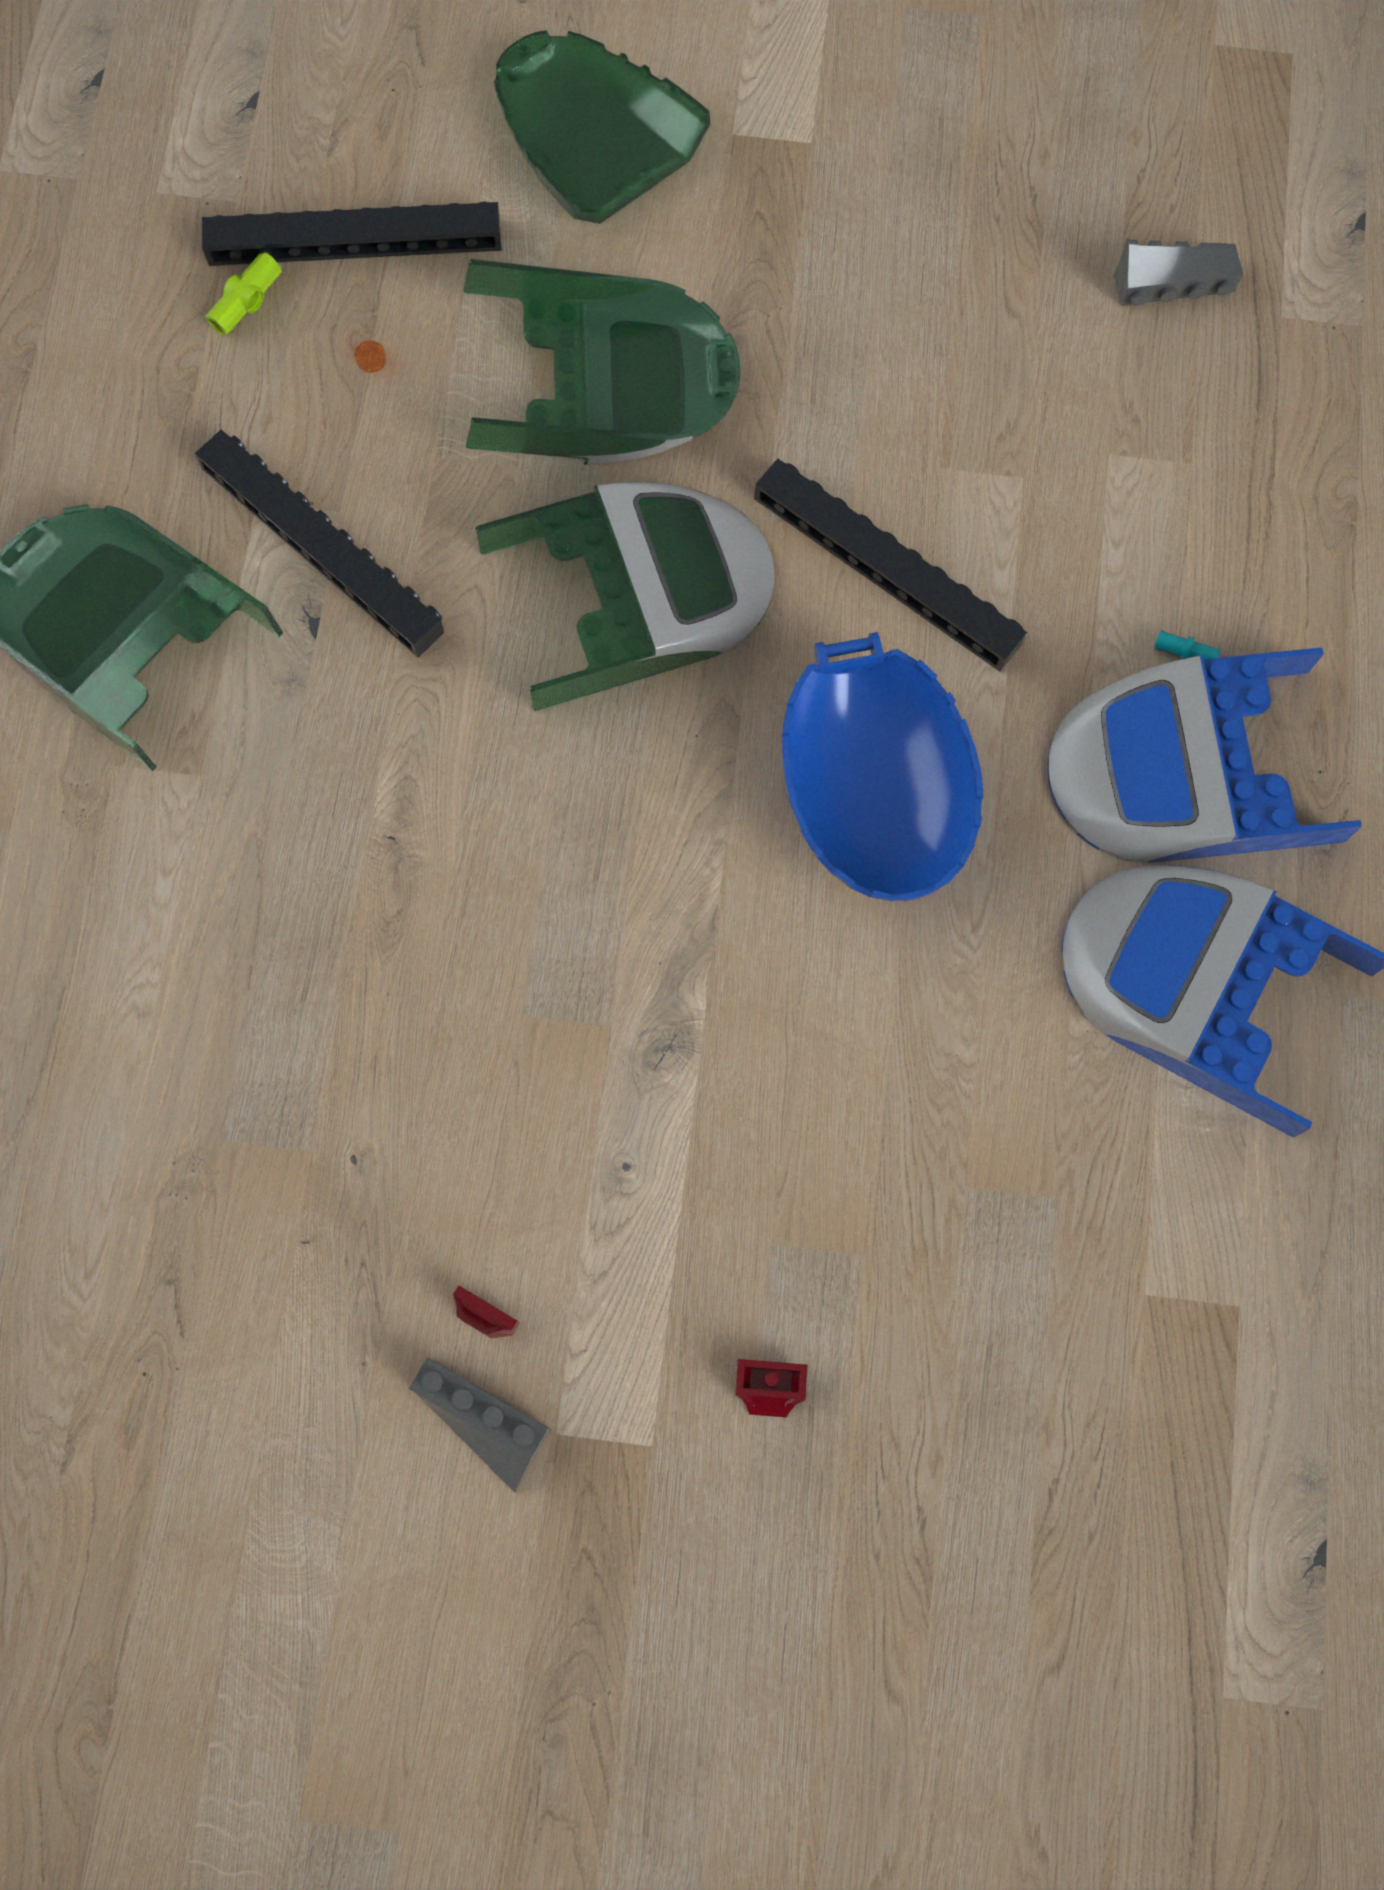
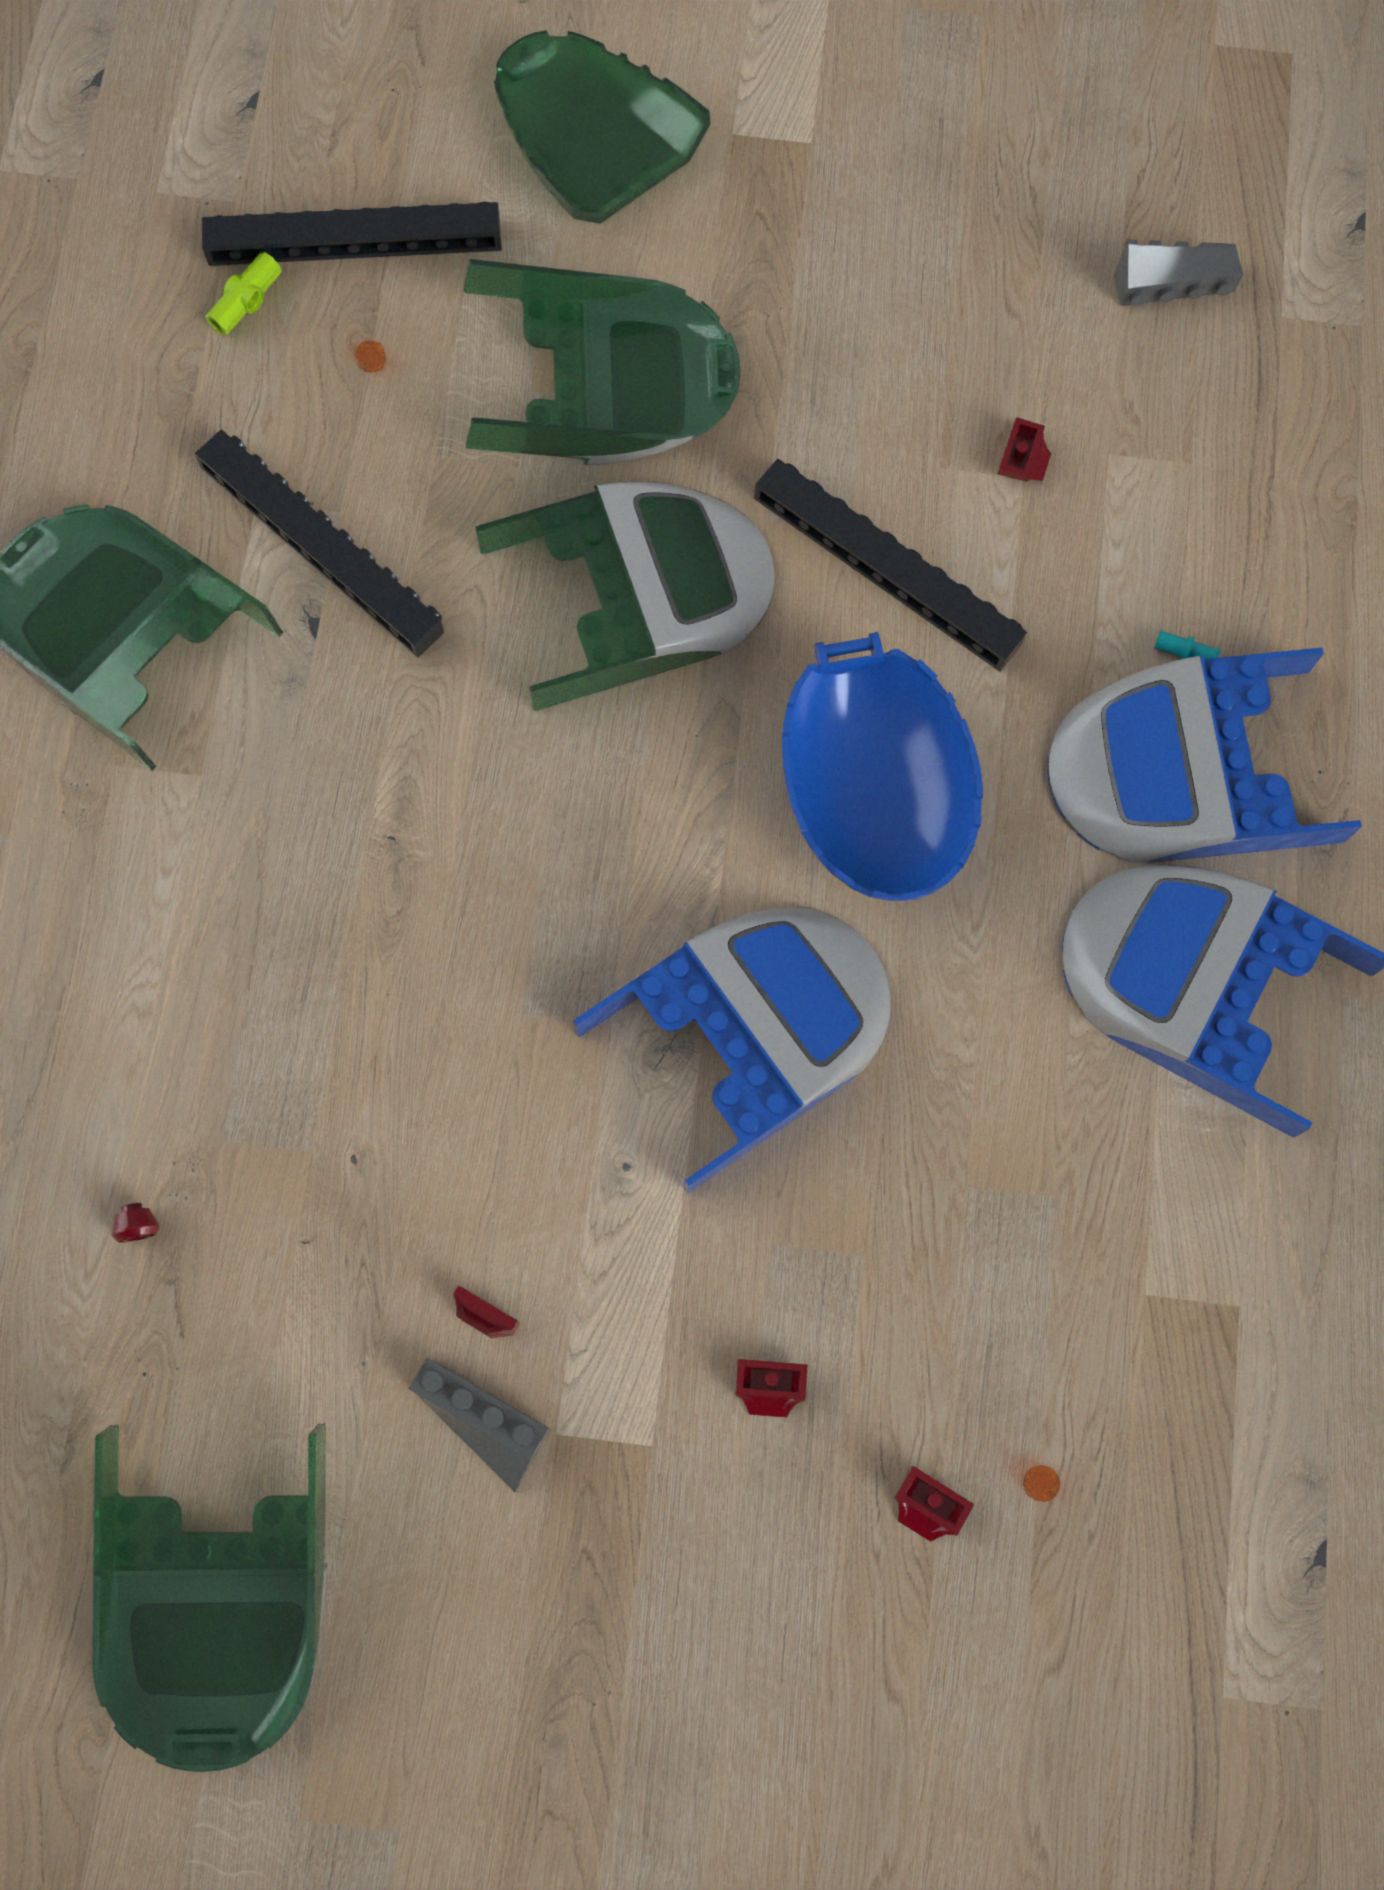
(134, 1224): none -> dark red cone
(205, 1633): none -> clear green windscreen
(784, 1002): none -> windscreen
(930, 1506): none -> dark red slope
(1026, 452): none -> dark red slope
(1041, 1483): none -> clear orange tile

